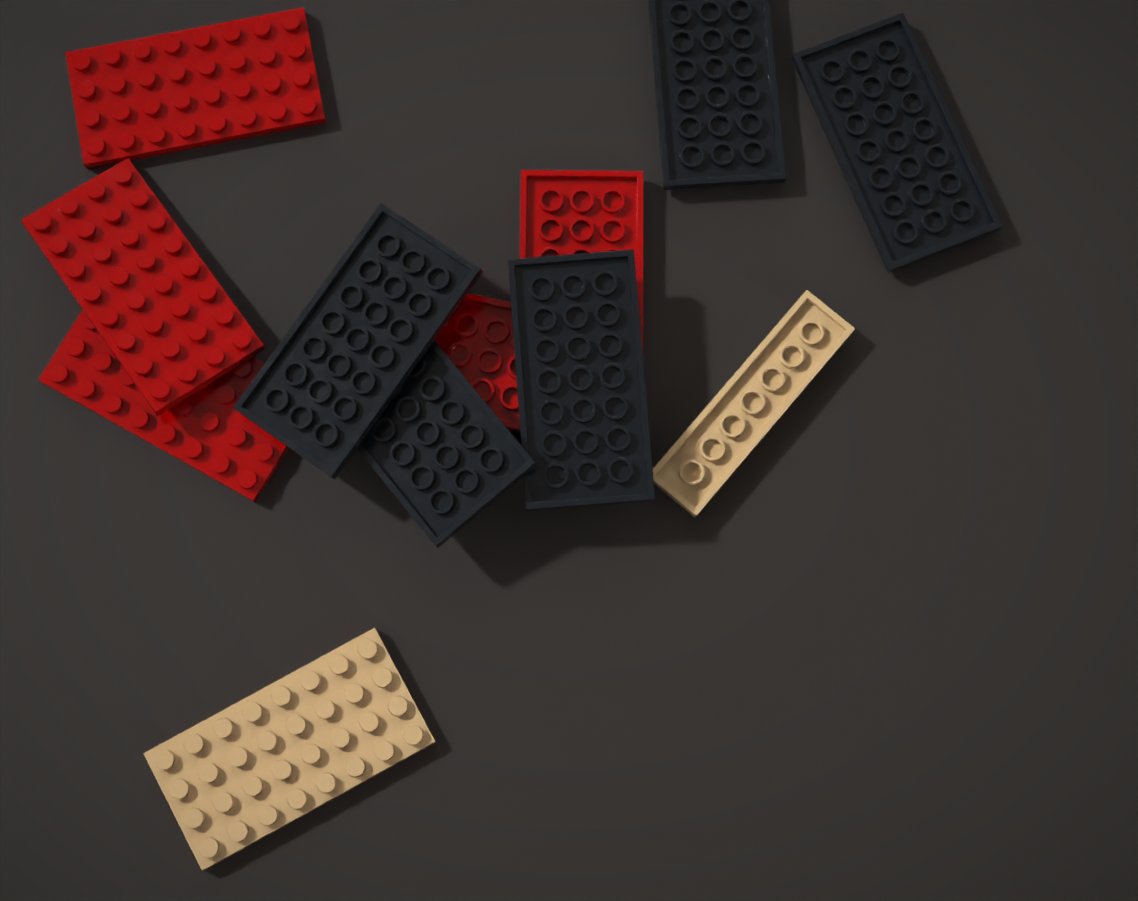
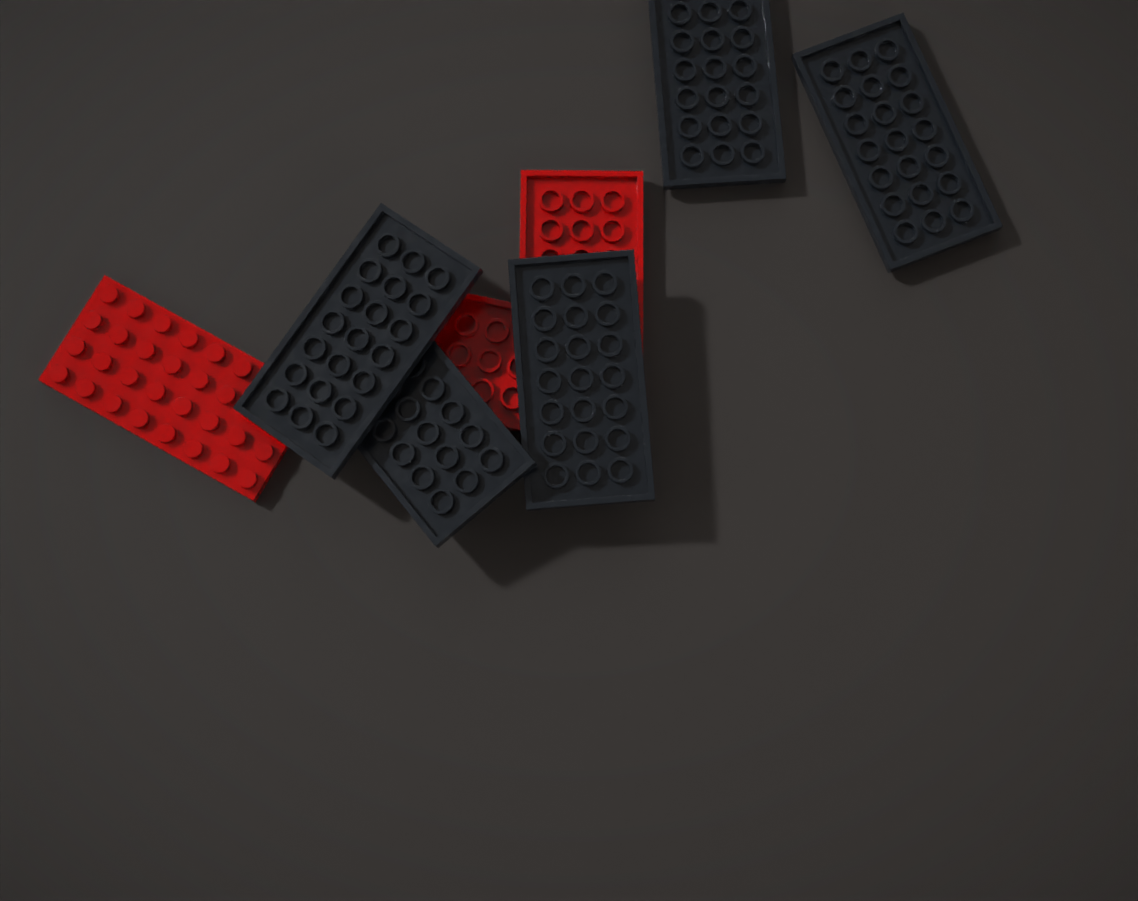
(143, 286): red plate -> none
(195, 87): red plate -> none
(288, 748): tan plate -> none
(751, 403): tan plate -> none

